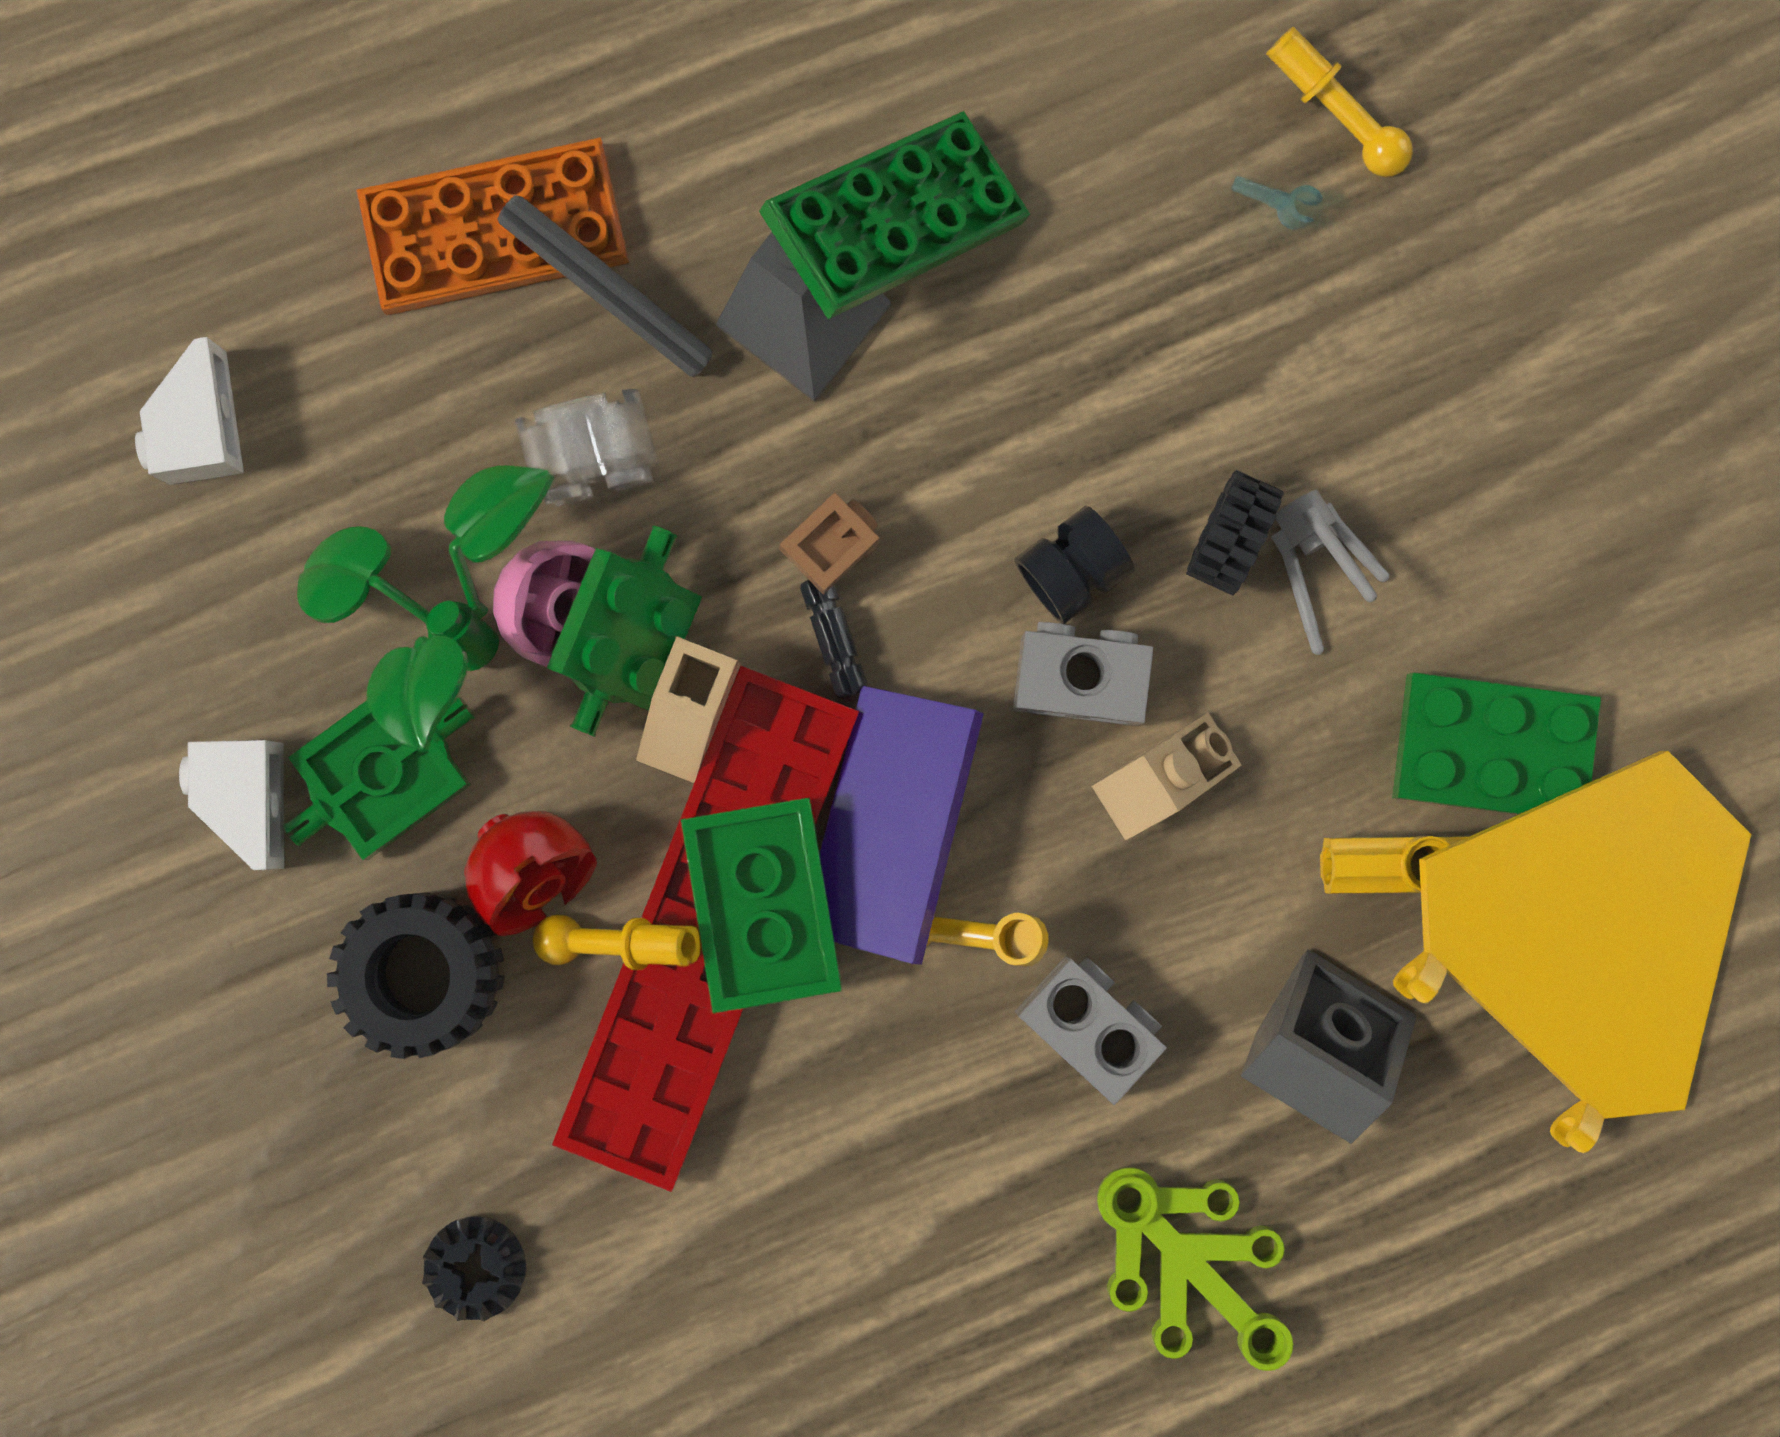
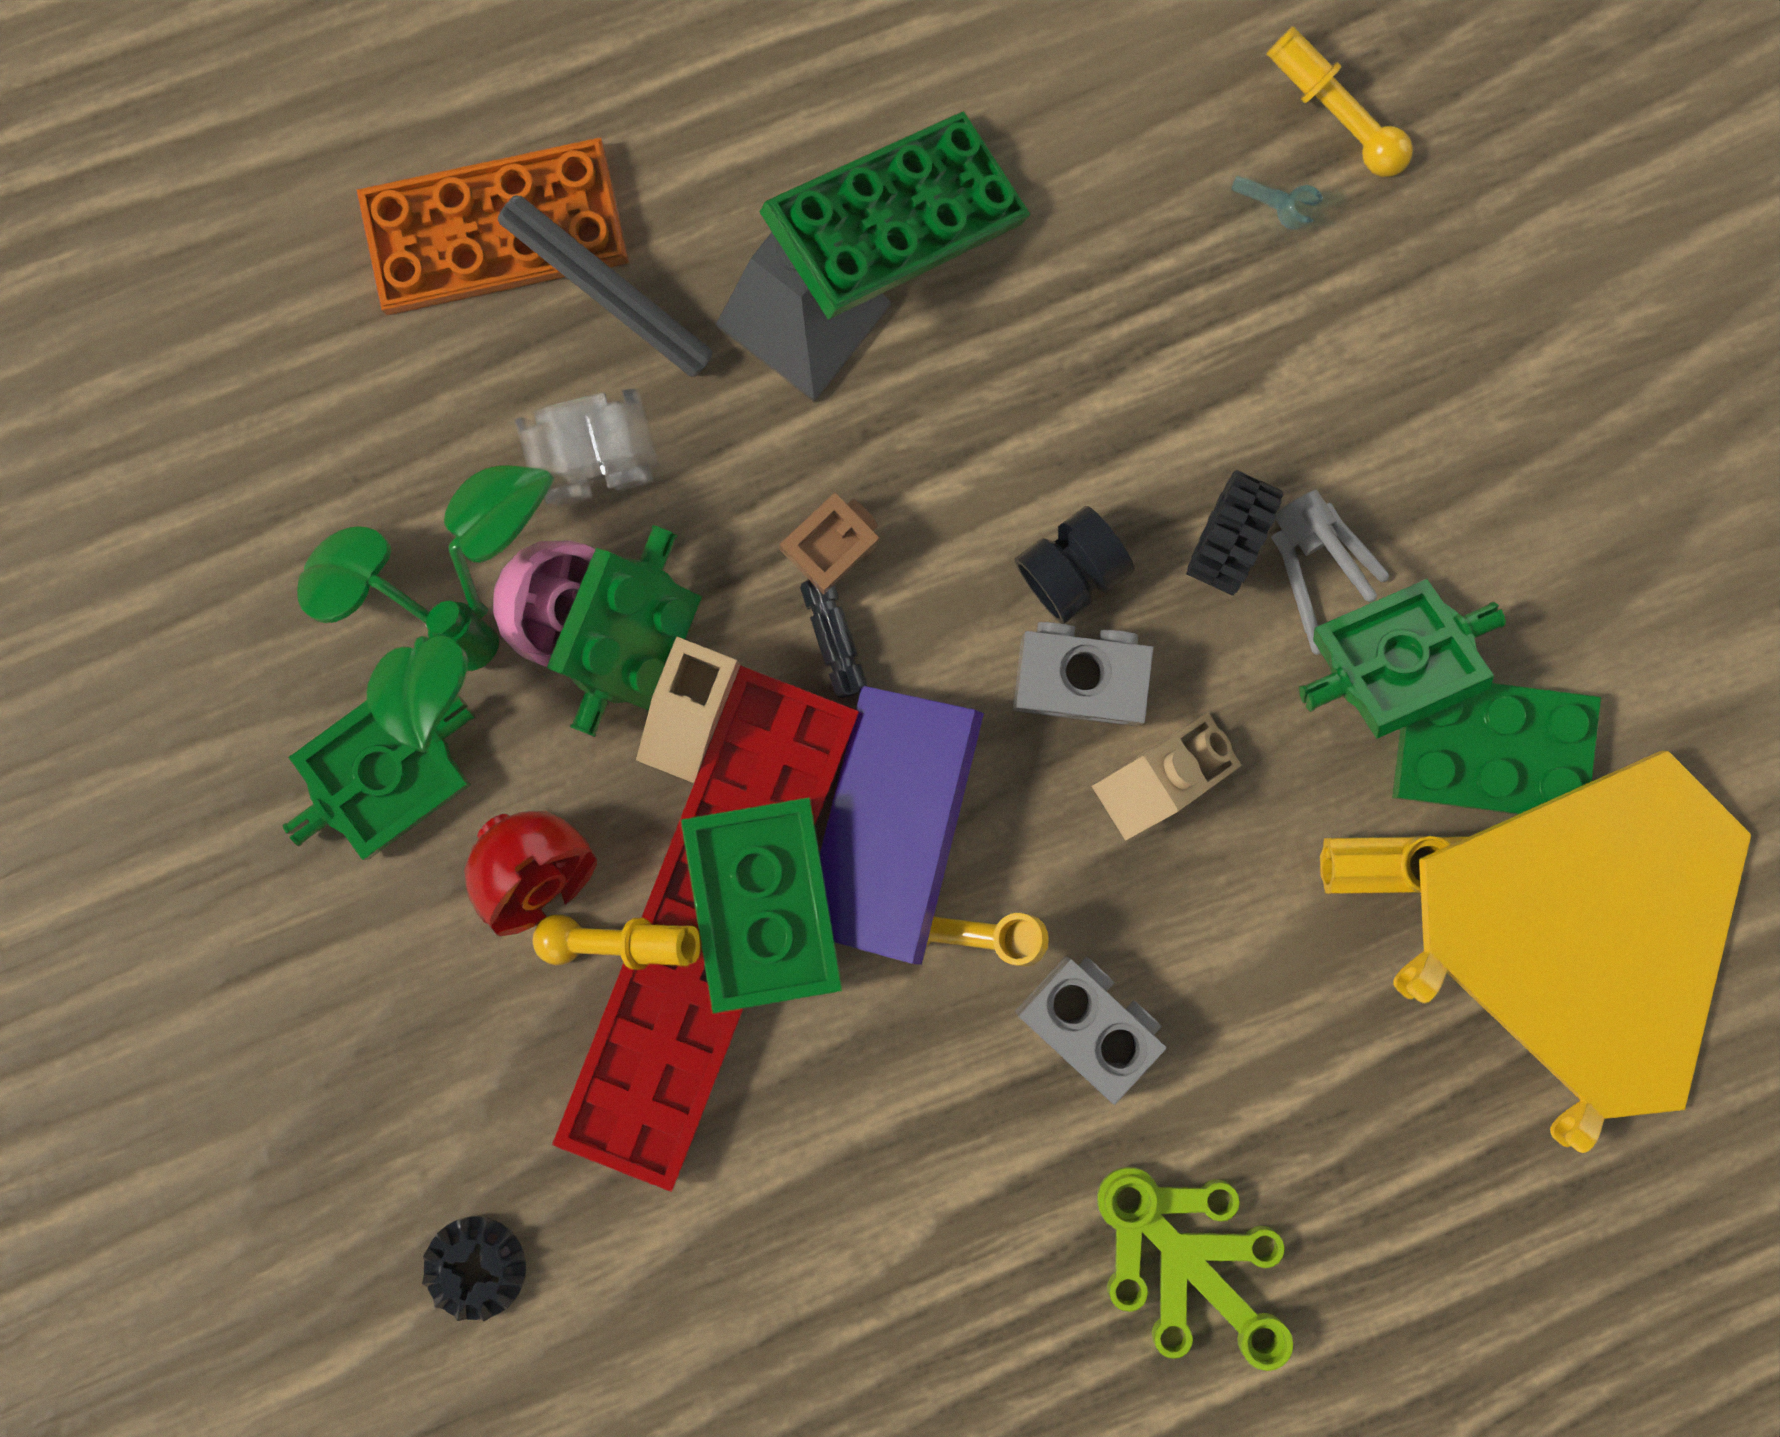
(191, 420): white slope -> none
(239, 796): white slope -> none
(364, 985): black tyre -> none
(1331, 1048): dark grey slope -> none
(1402, 658): none -> green plate

